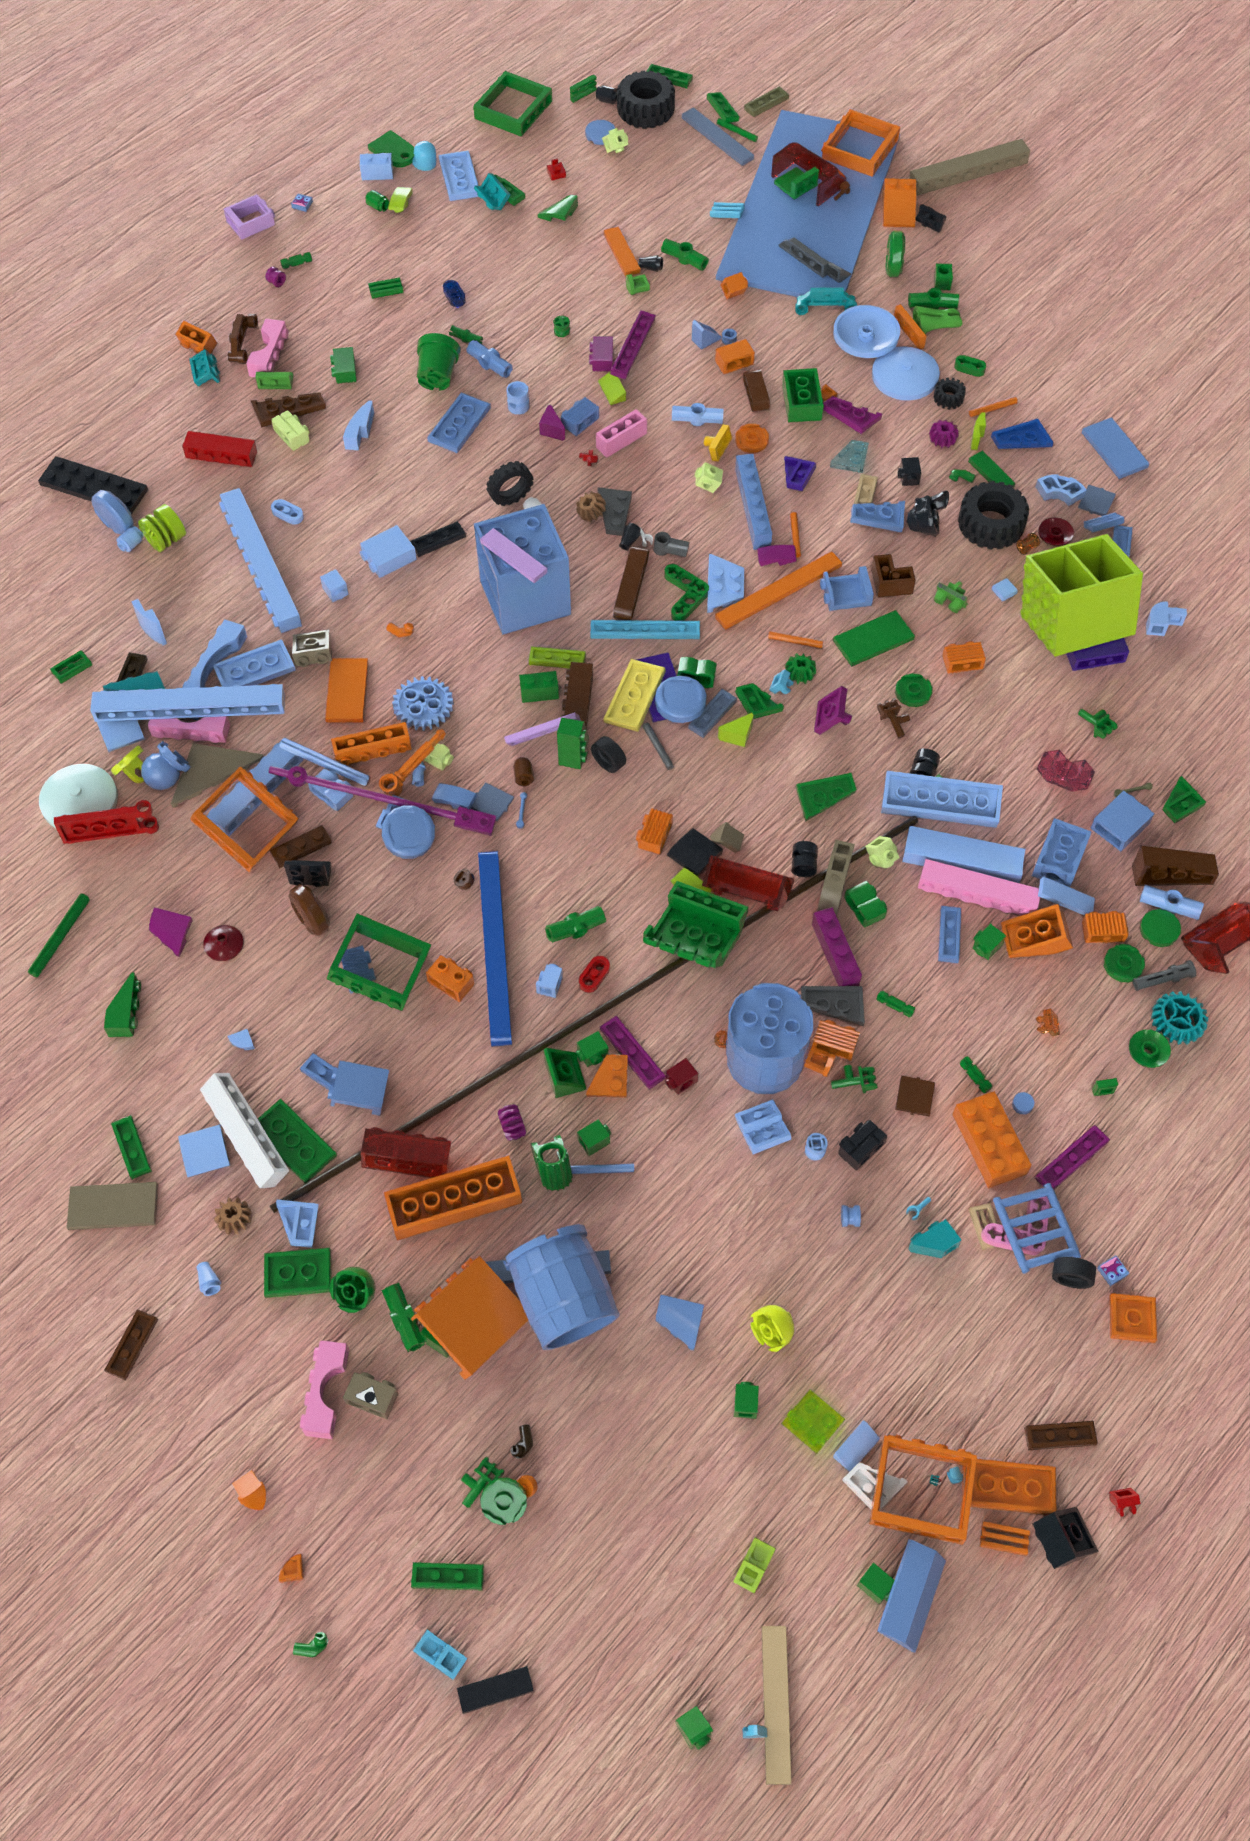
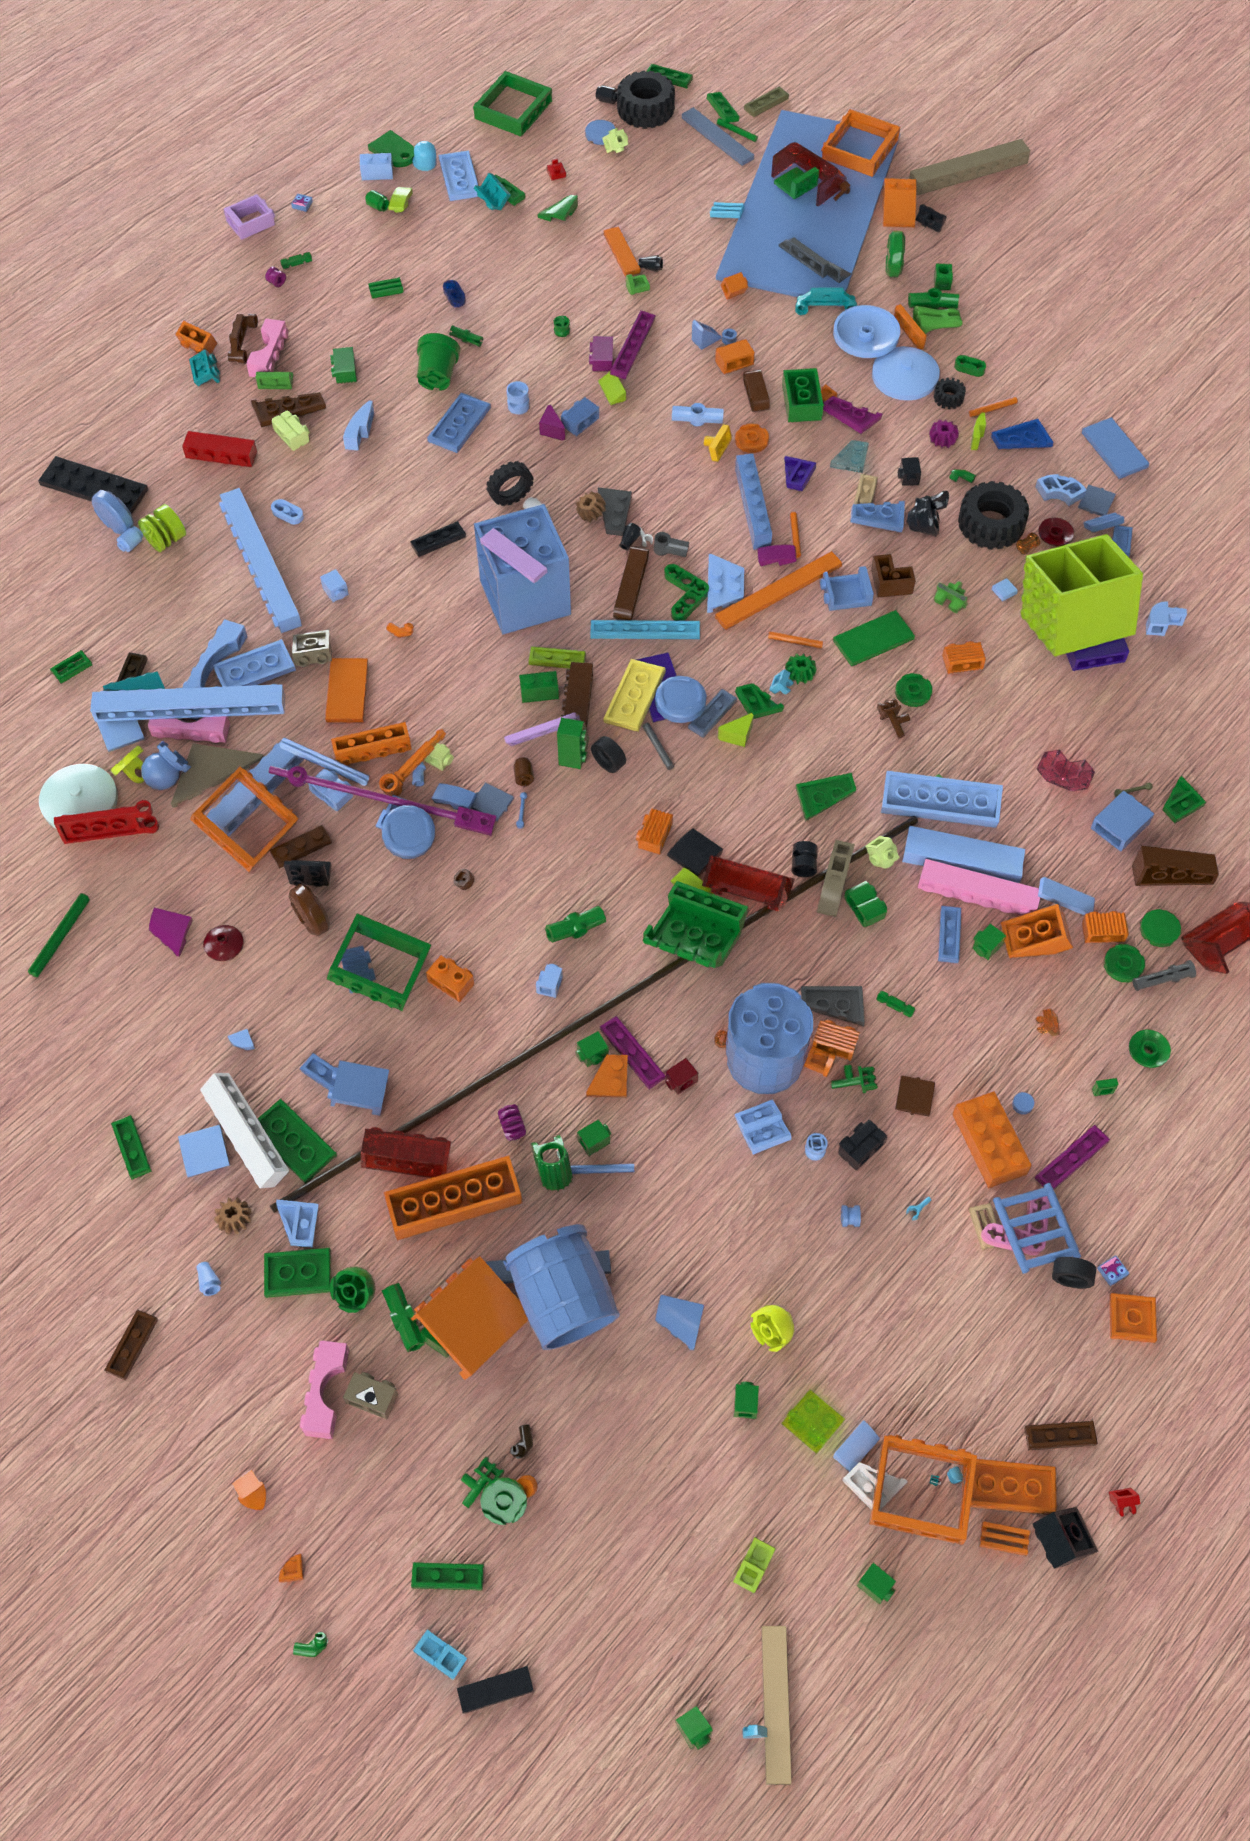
(112, 1205): dark tan tile -> none
(121, 1012): green slope -> none
(149, 622): light blue slope -> none
(387, 551): light blue brick -> none
(423, 708): light blue gear -> none
(489, 358): medium blue piece -> none
(494, 949): blue beam -> none
(563, 1072): green slope -> none
(584, 88): green tile -> none
(589, 457): red piece -> none
(593, 975): red plate -> none
(621, 433): bright pink brick -> none
(685, 254): green piece -> none
(700, 670): green brick -> none
(708, 477): yellowish green brick -> none
(728, 837): dark tan tile -> none
(832, 711): magenta tile -> none
(836, 948): magenta brick -> none
(911, 1595): medium blue slope -> none
(925, 762): black wheel -> none
(937, 1241): teal slope -> none
(976, 1074): green axle -> none
(989, 469): green tile -> none
(1061, 852): medium blue piece -> none
(1101, 721): green arm -> none
(1179, 1013): teal gear -> none
(1180, 905): light blue piece -> none

